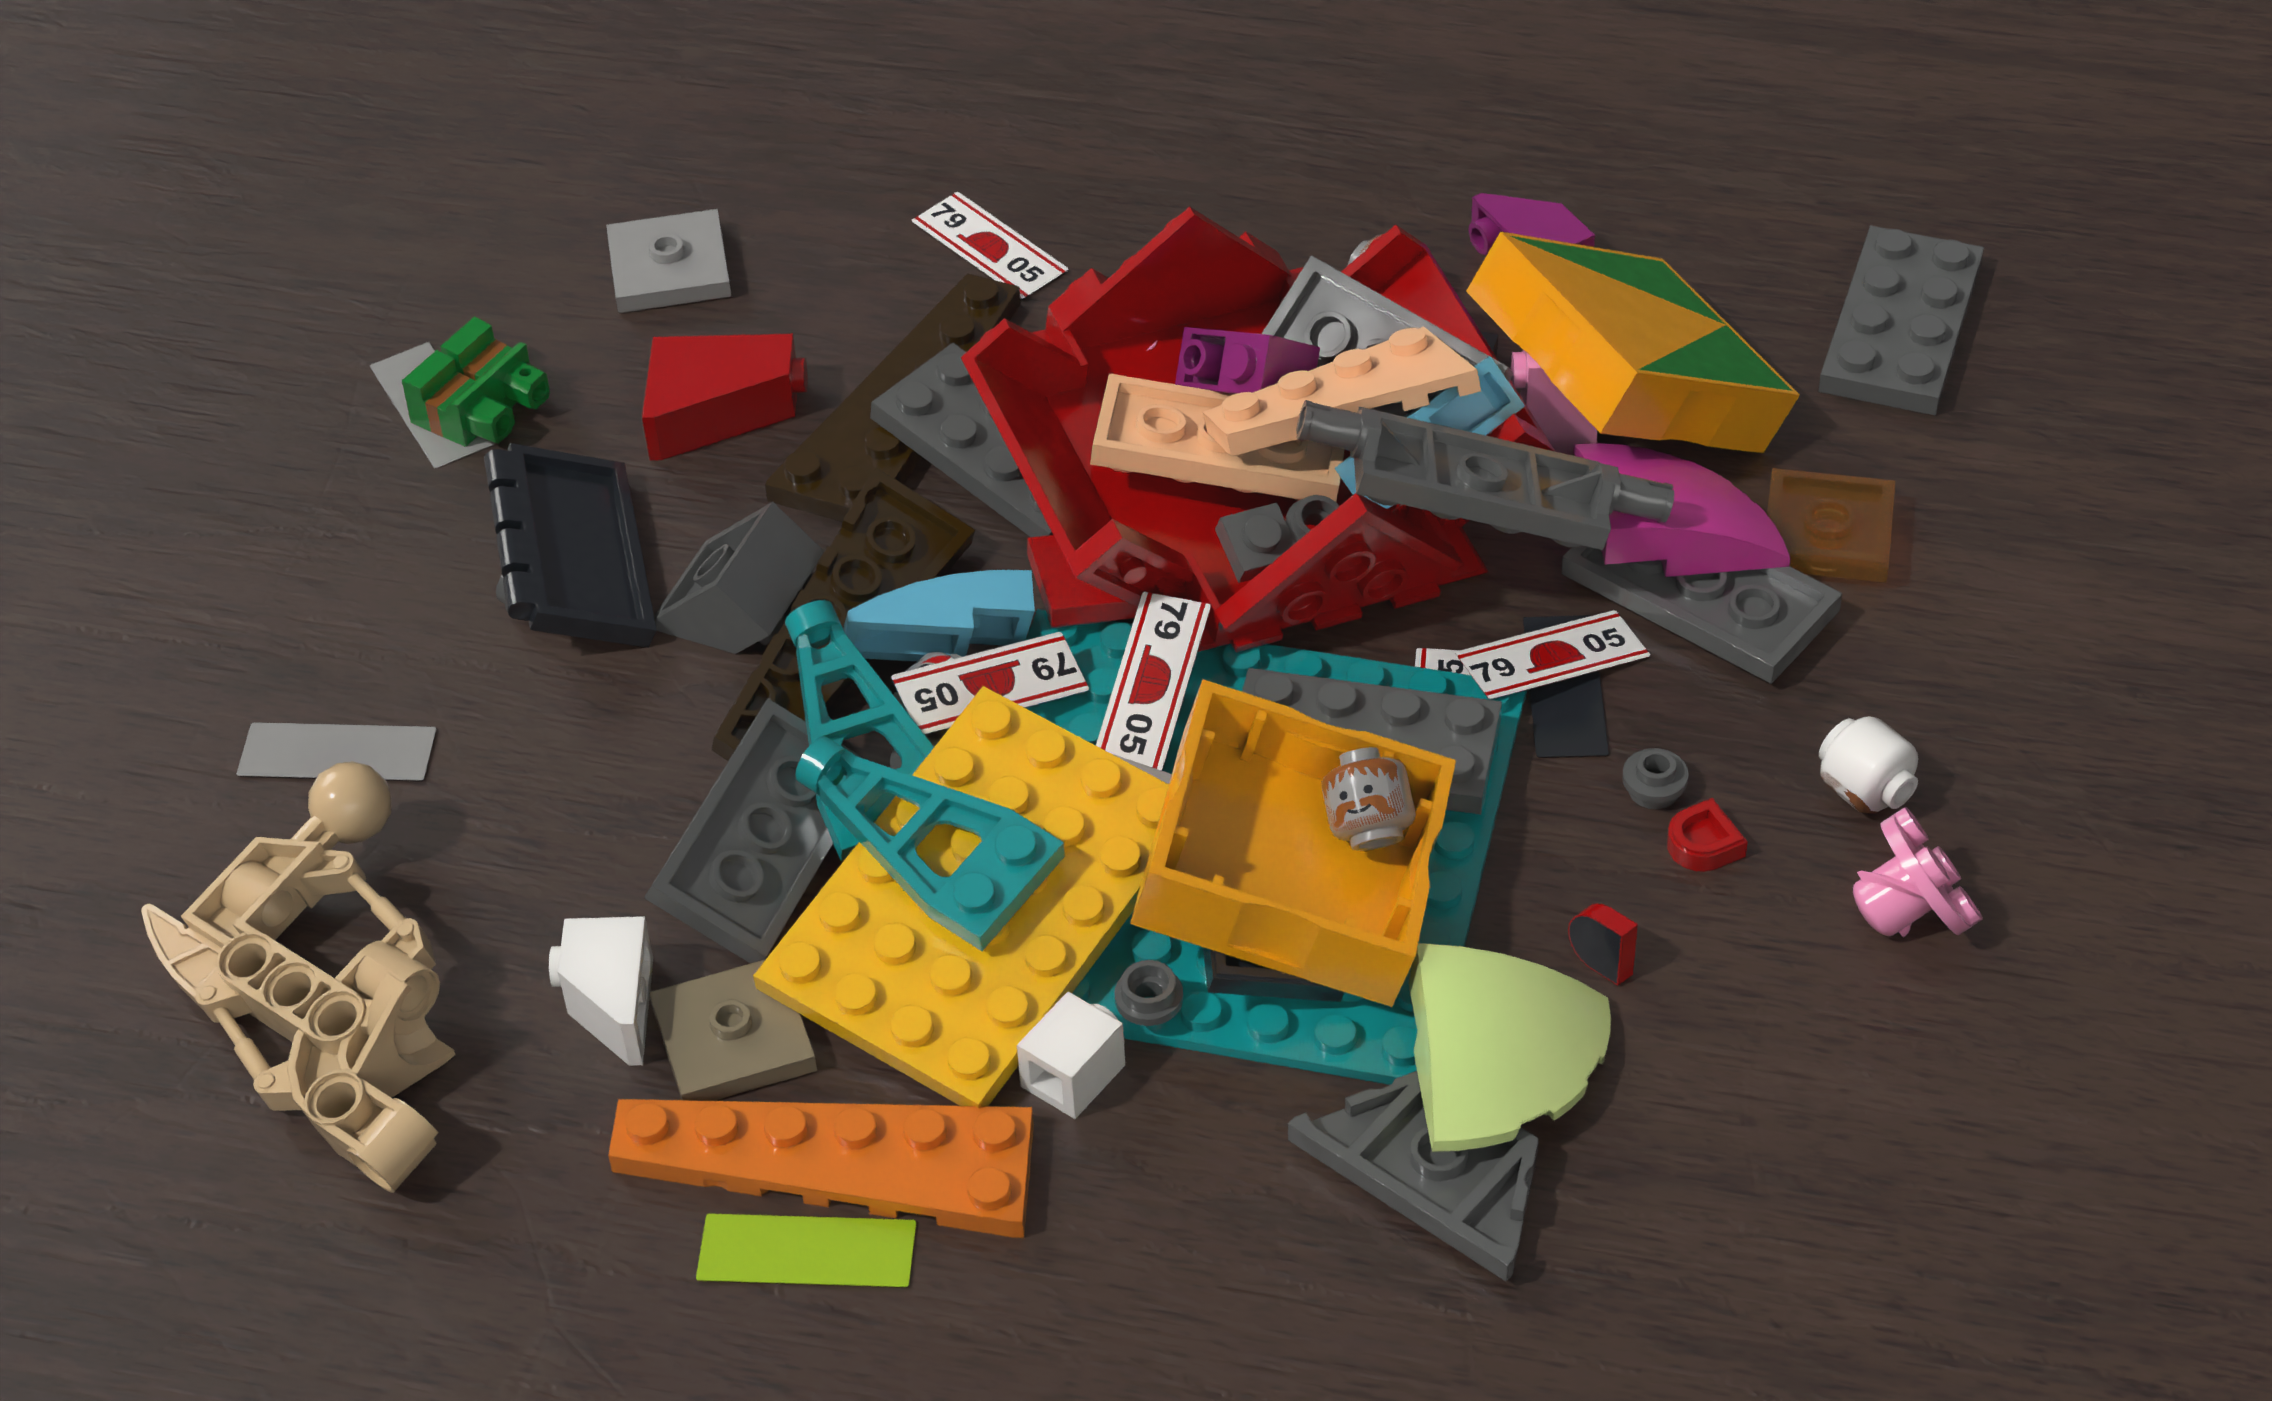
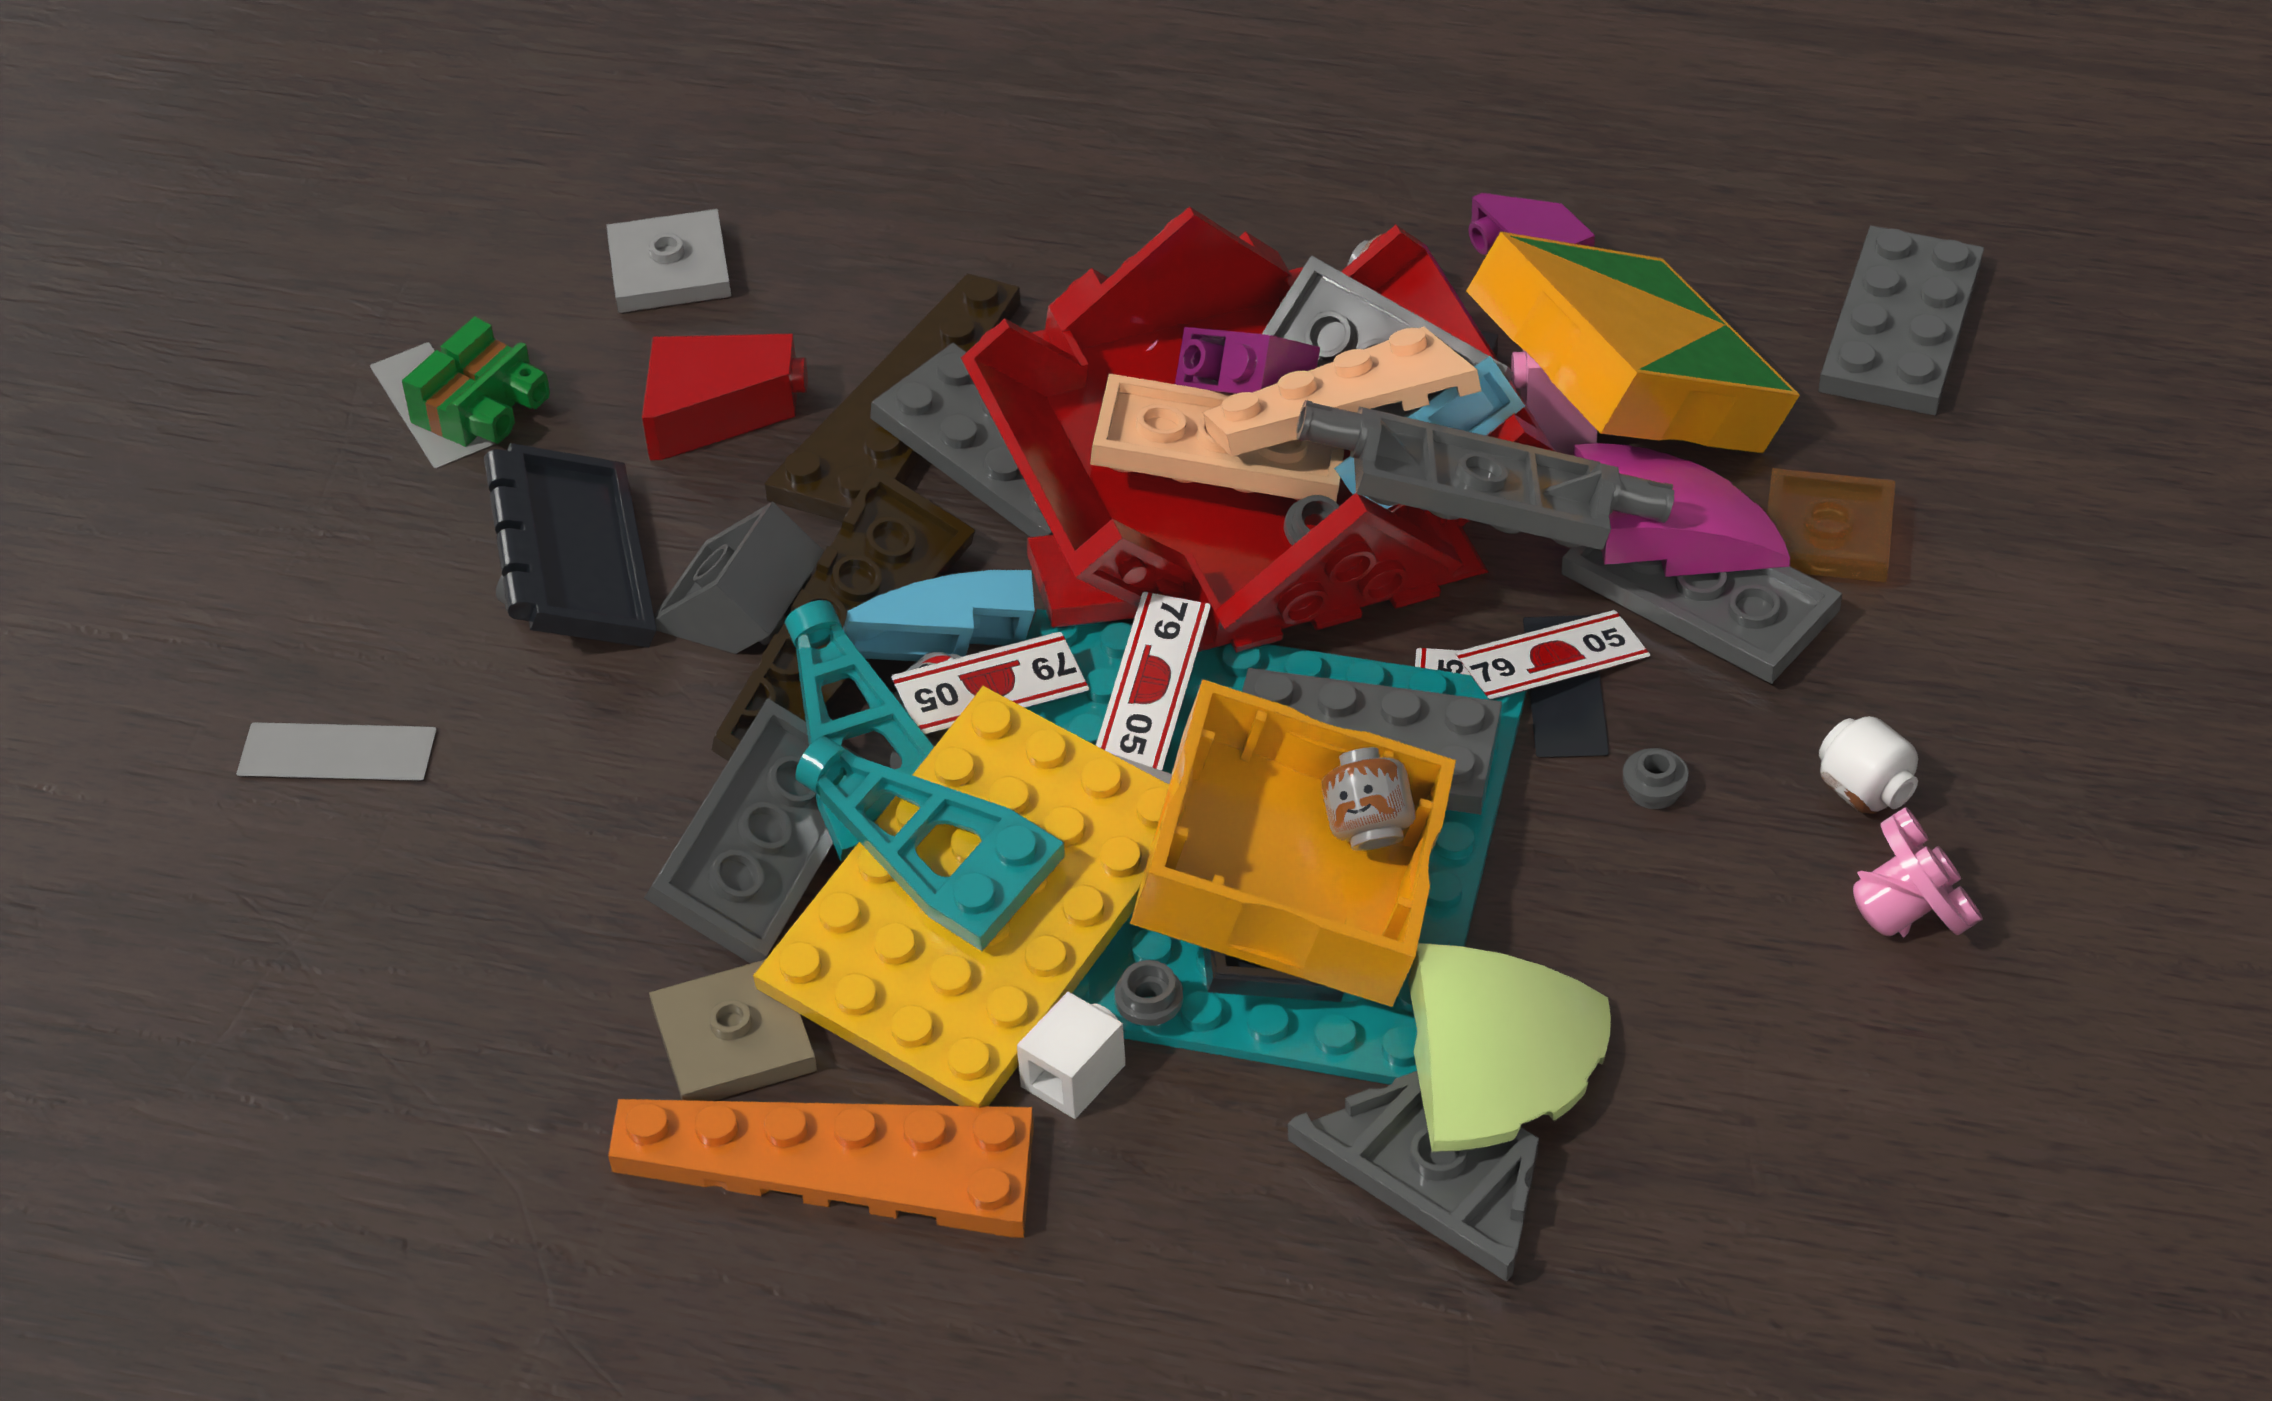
(351, 1034): tan piece -> none
(606, 980): white slope -> none
(806, 1250): lime sticker -> none
(989, 244): white sticker -> none
(1254, 539): dark grey plate -> none
(1604, 941): tile -> none
(1704, 838): red tile -> none

